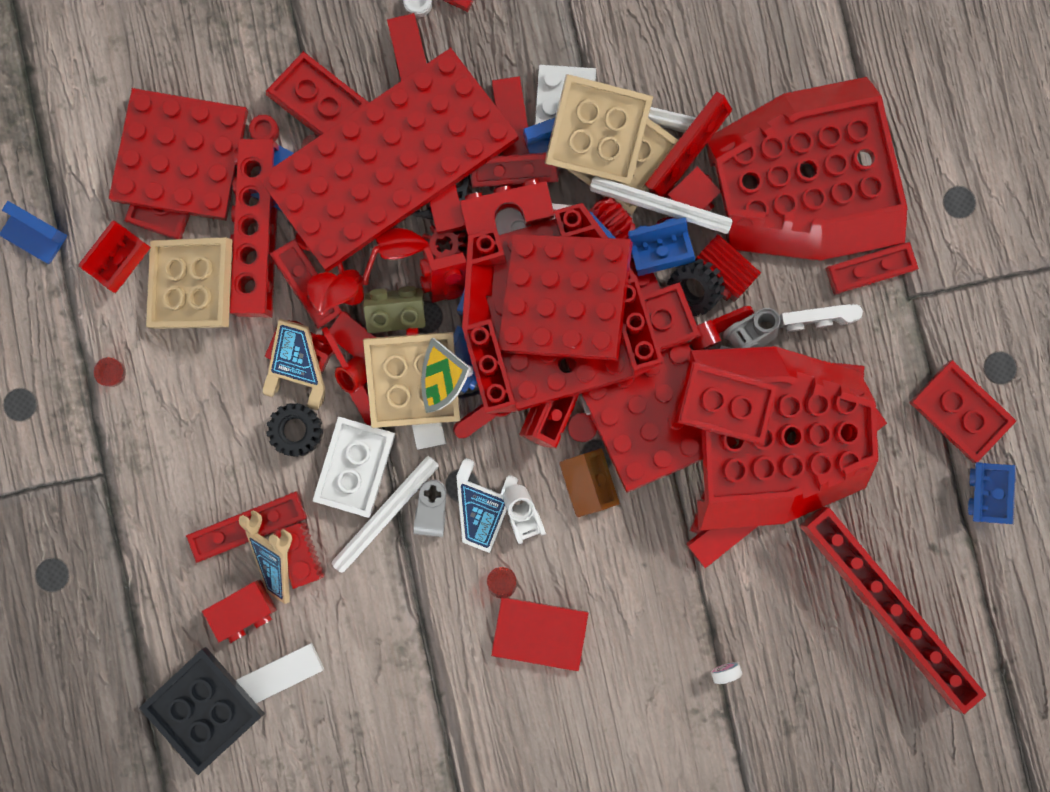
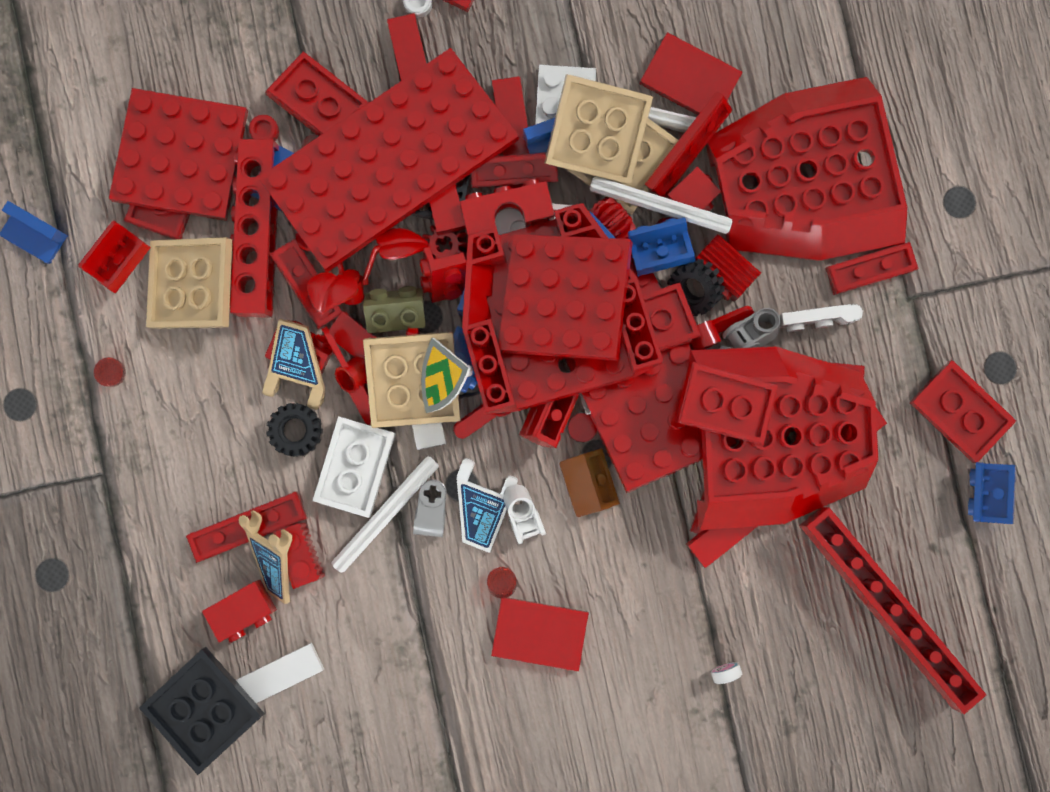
(688, 74): none -> red tile

